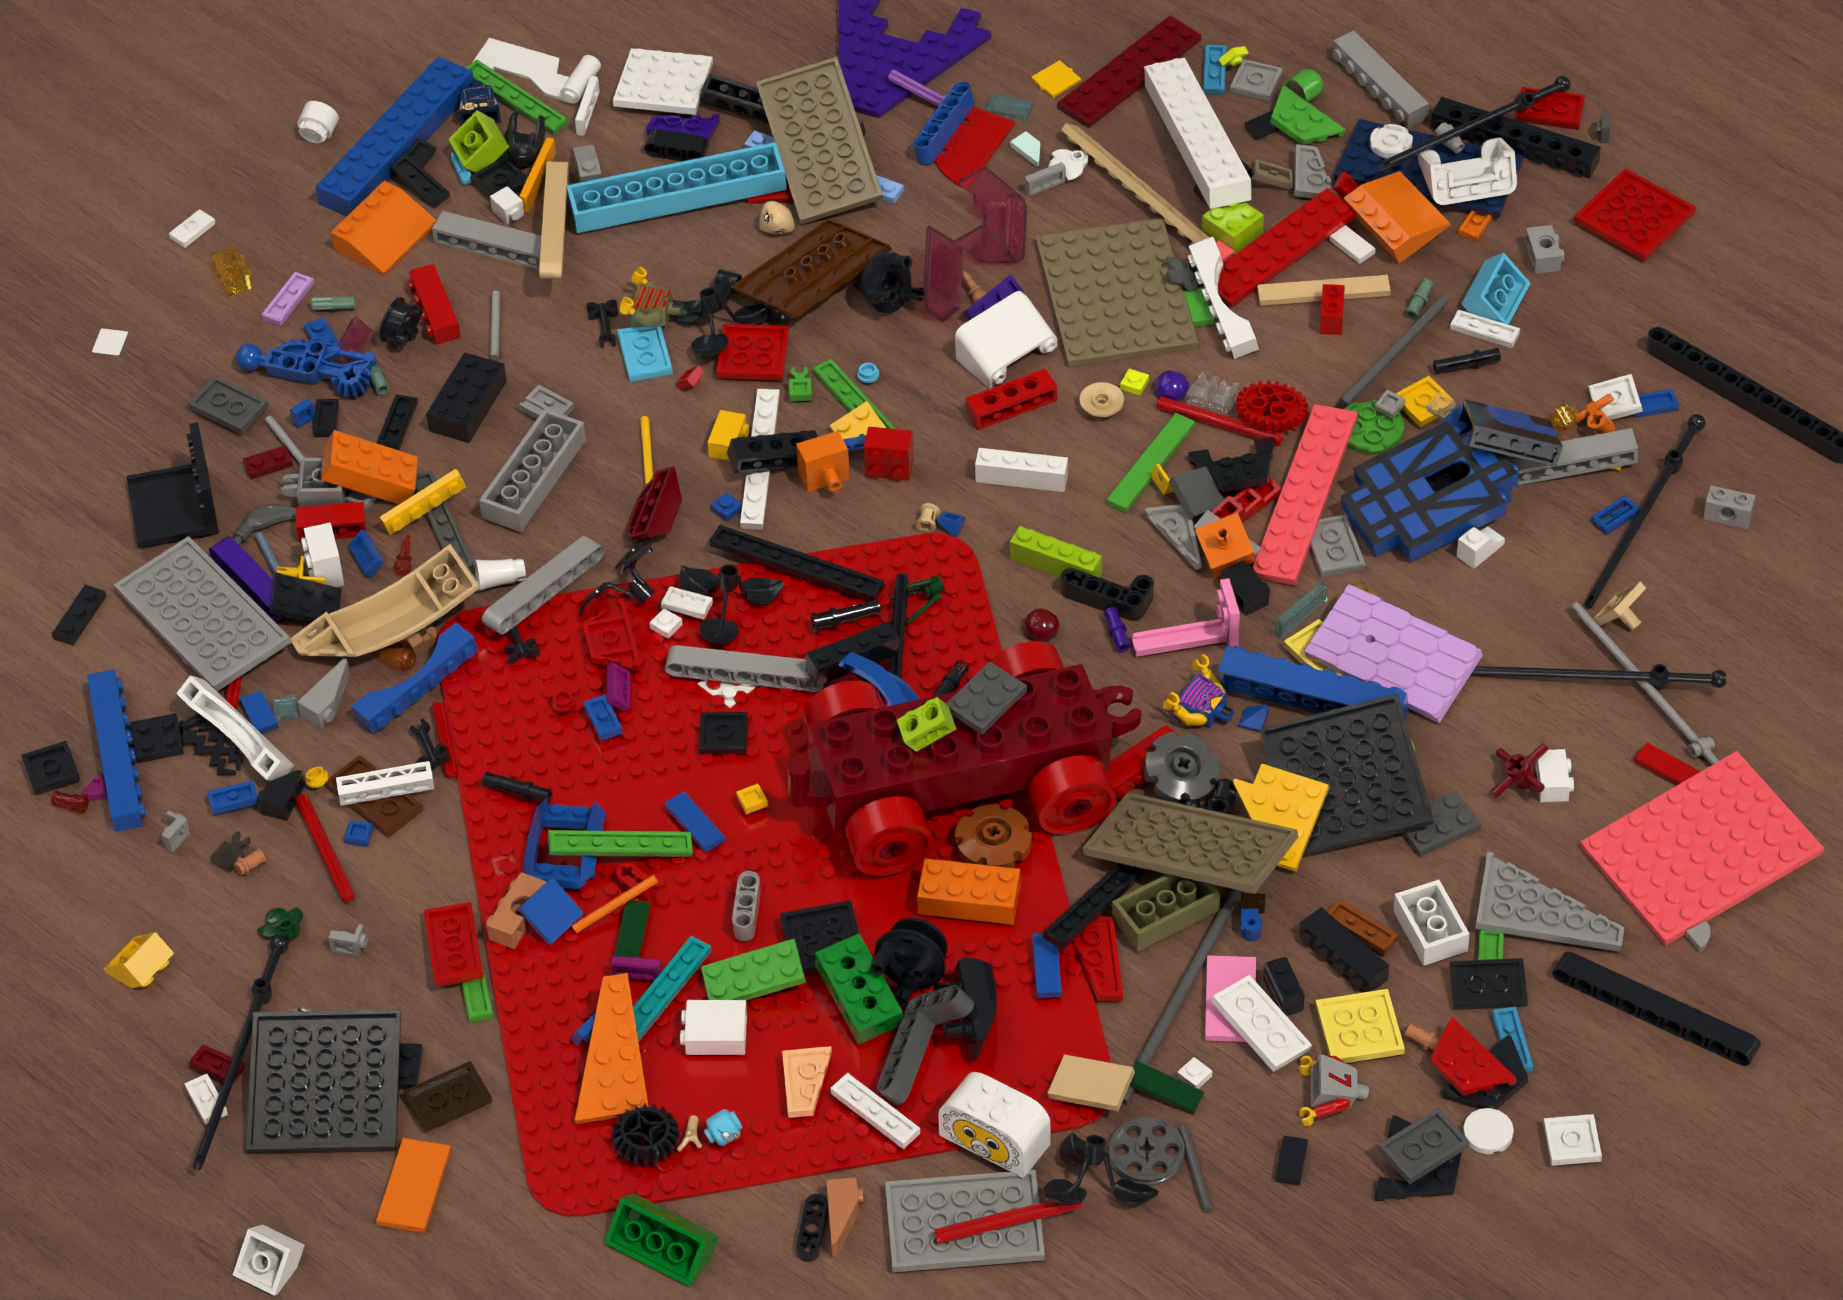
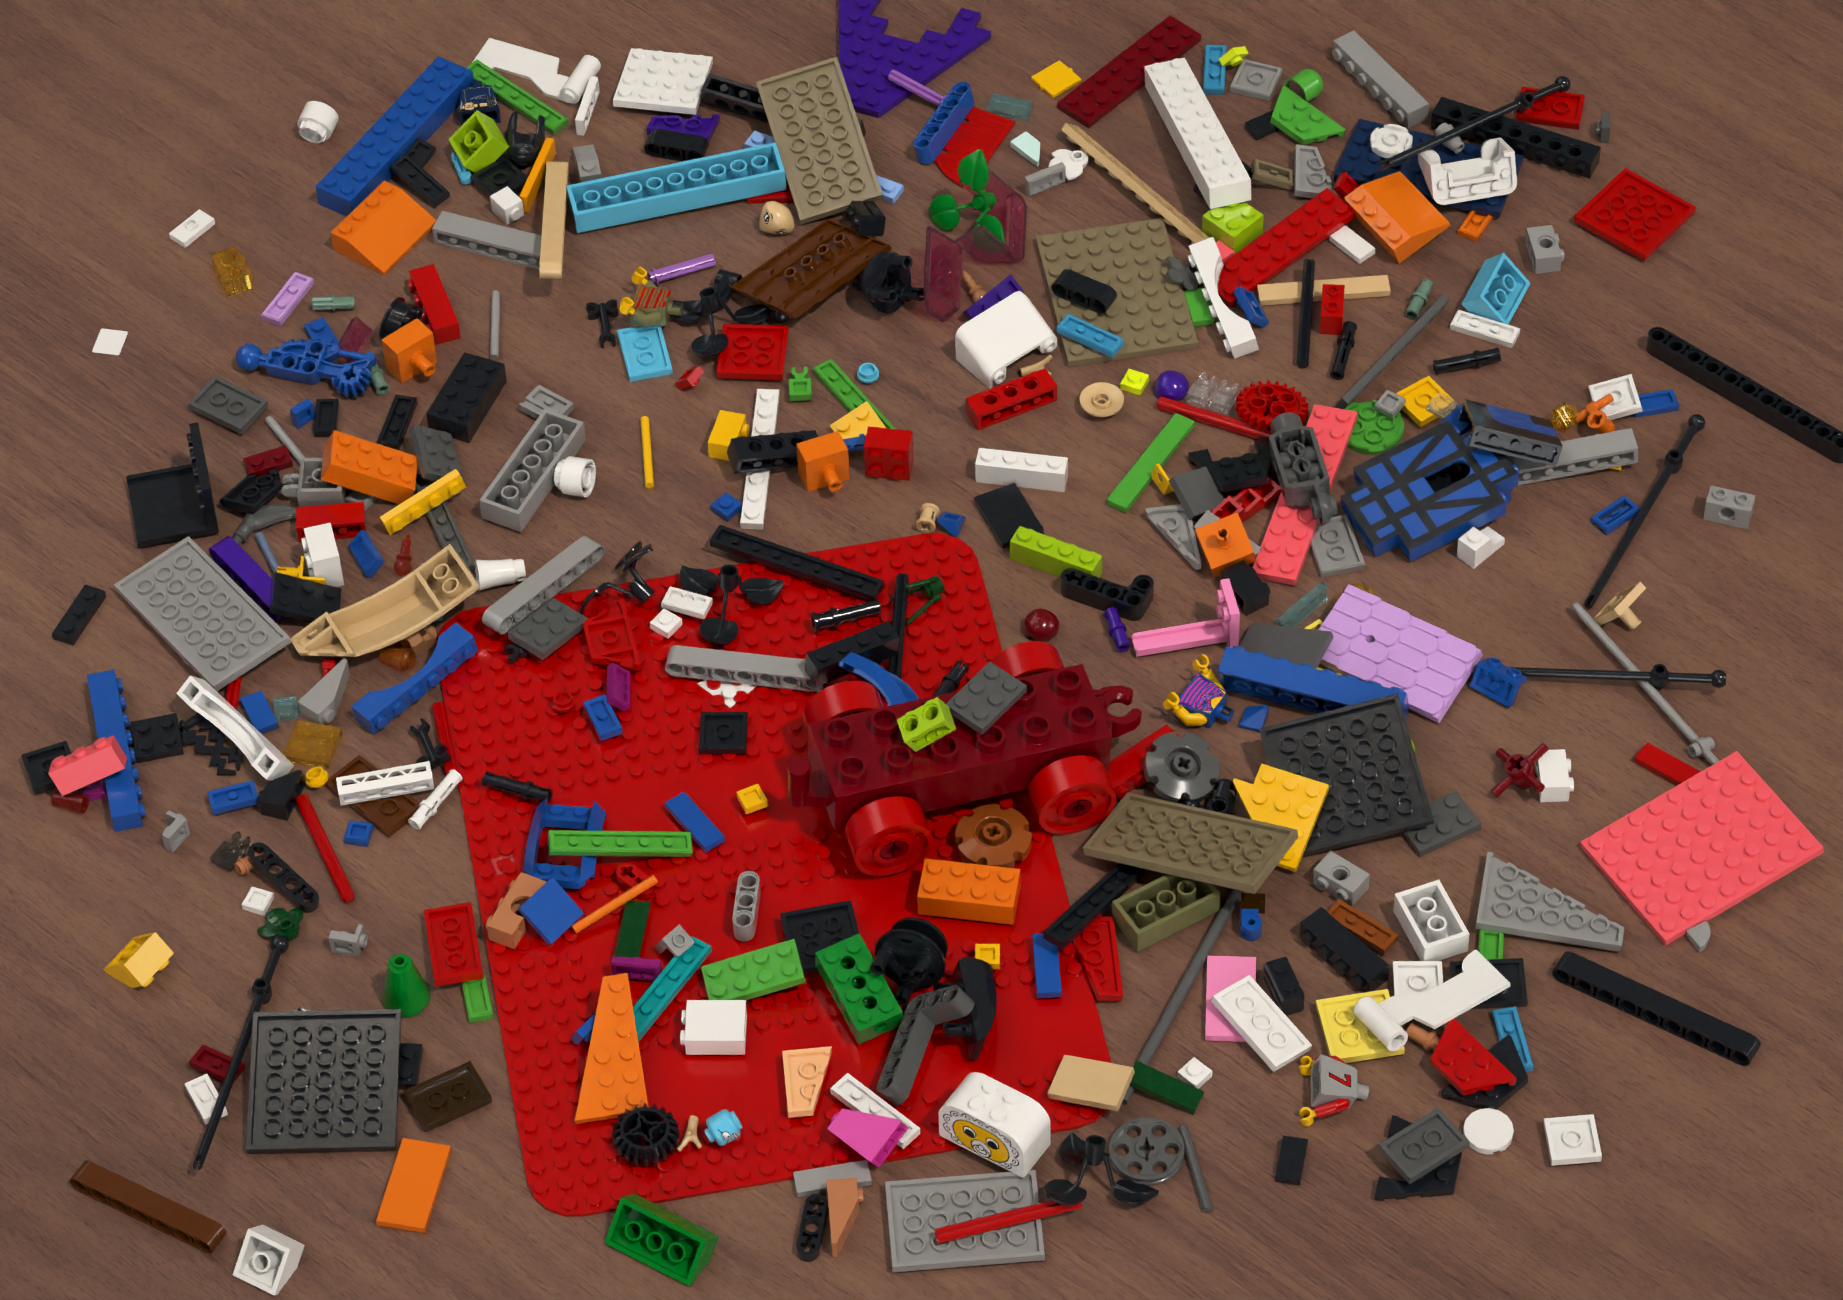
(87, 765): none -> coral brick
(148, 1207): none -> reddish brown beam
(253, 492): none -> black tile
(258, 901): none -> white tile
(280, 879): none -> black beam
(313, 744): none -> clear yellow plate
(328, 665): none -> red hand
(404, 987): none -> green cone
(410, 351): none -> orange brick
(429, 806): none -> white pin
(434, 452): none -> dark grey plate
(547, 628): none -> dark grey plate
(575, 476): none -> white piece
(655, 507): dark red wedge -> none
(676, 942): none -> light grey bracket
(681, 269): none -> medium lavender axle
(814, 1180): none -> light grey tile
(866, 218): none -> black brick
(868, 1133): none -> dark pink slope
(972, 172): none -> green plant
(989, 953): none -> yellow plate
(1006, 511): none -> black tile
(1035, 367): none -> tan bar
(1084, 291): none -> black beam
(1090, 335): none -> dark azure tile
(1251, 307): none -> blue plate
(1292, 643): none -> dark grey tile
(1301, 466): none -> dark grey brick
(1305, 313): none -> black axle
(1341, 878): none -> light grey brick
(1345, 344): none -> black pin
(1416, 976): none -> white plate
(1434, 1008): none -> white door
(1498, 681): none -> blue bracket

